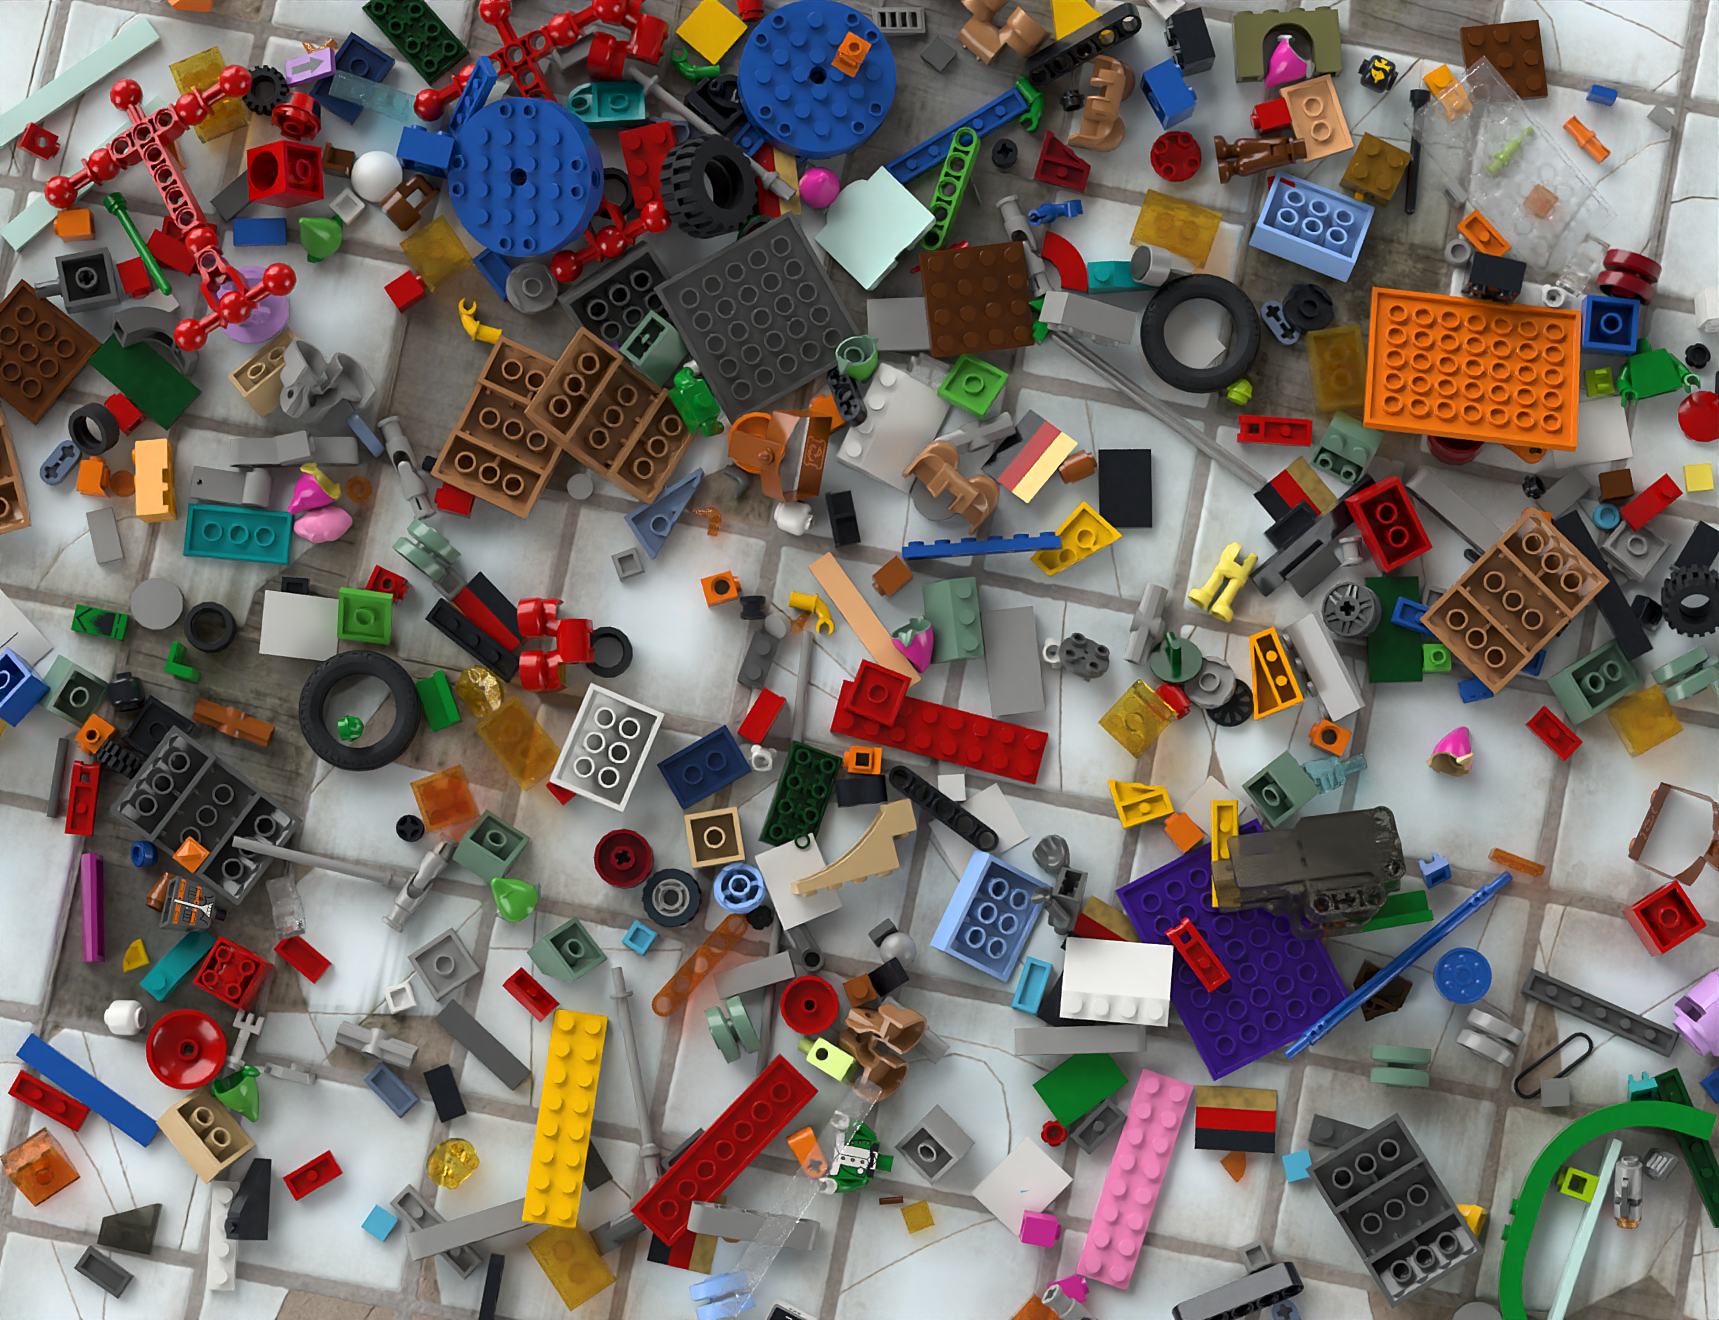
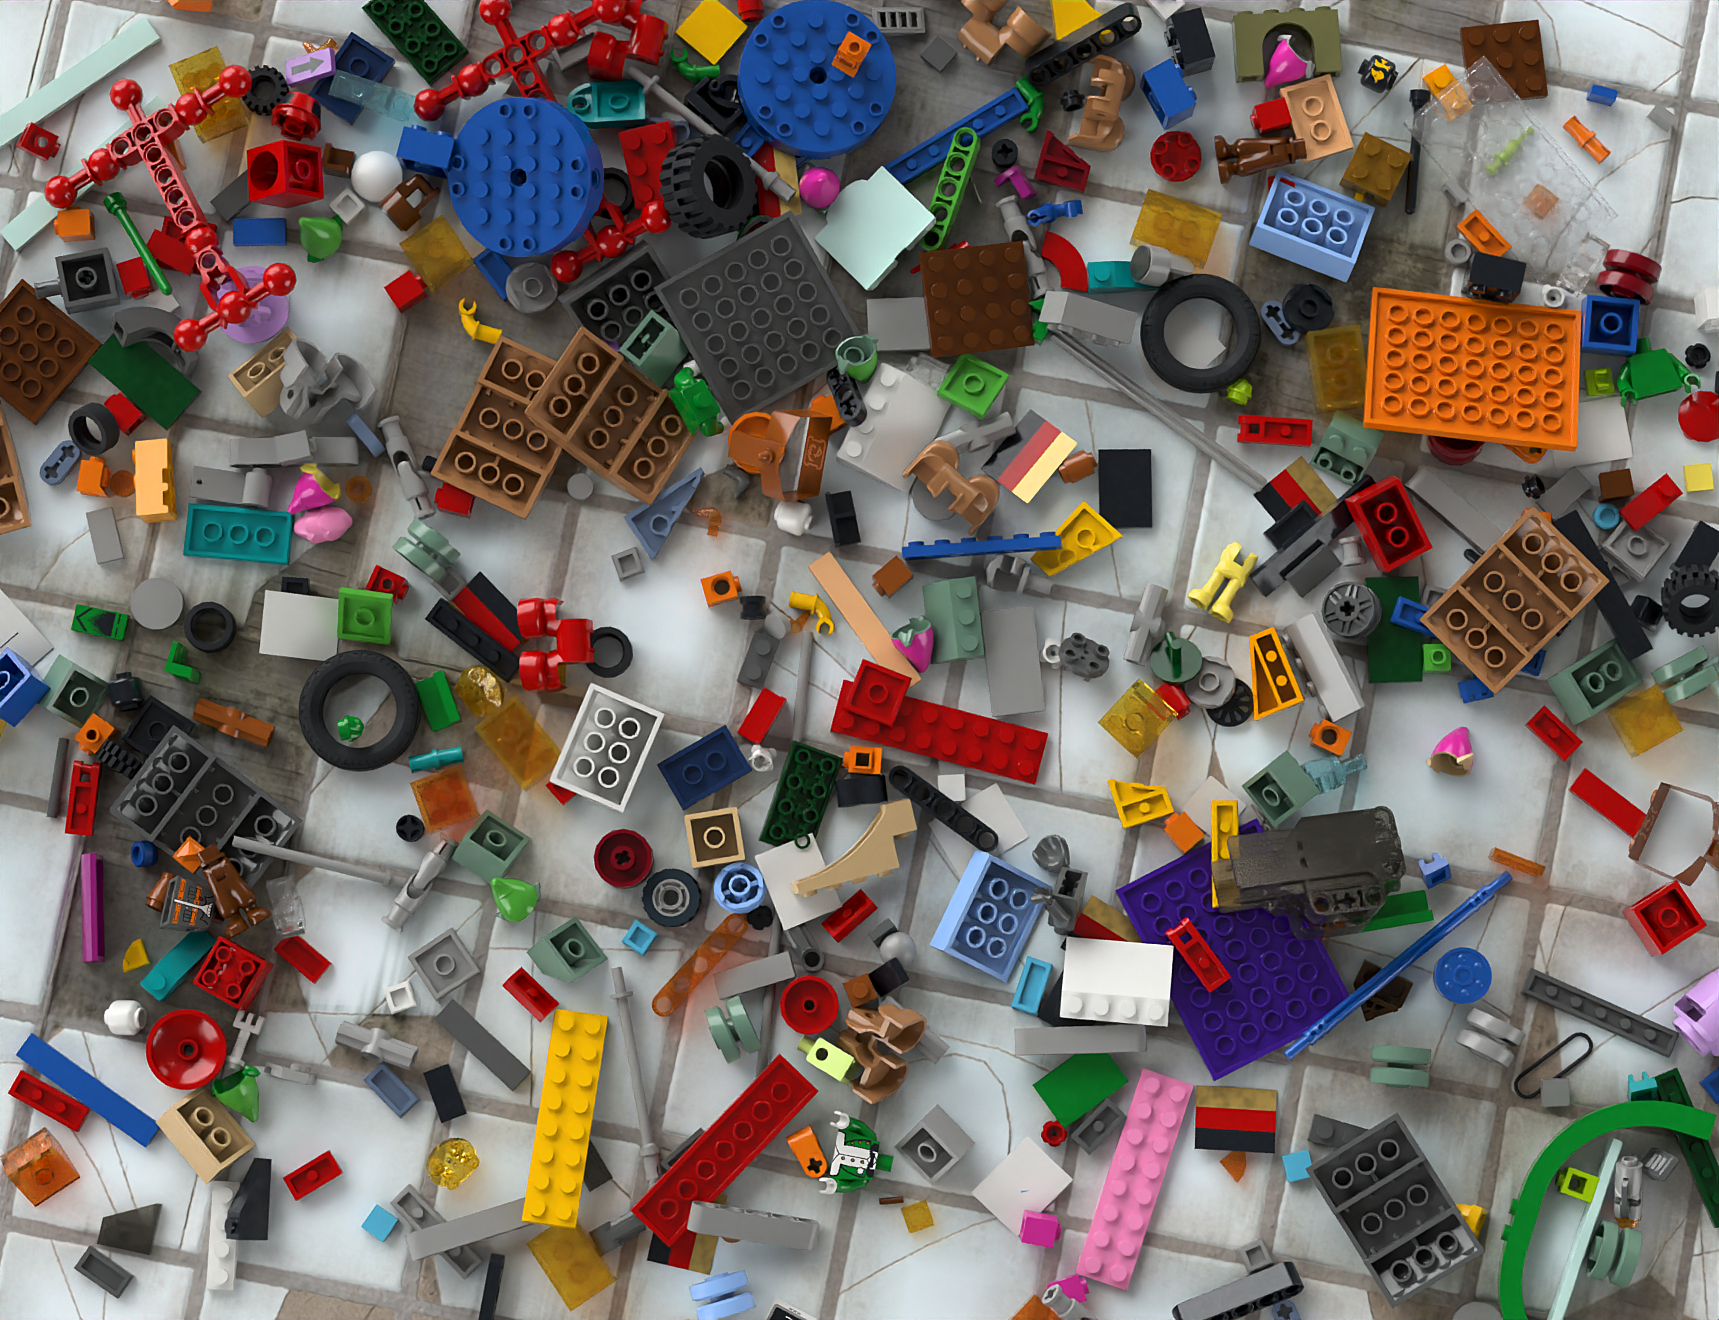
(230, 892): none -> reddish brown piece
(436, 759): none -> teal pin
(474, 94): blue tile -> none
(797, 1197): clear plate -> none
(849, 916): none -> red plate
(1014, 574): none -> light grey piece
(1019, 180): none -> magenta tile
(1608, 802): none -> red tile
(1614, 1253): none -> sand green wheel

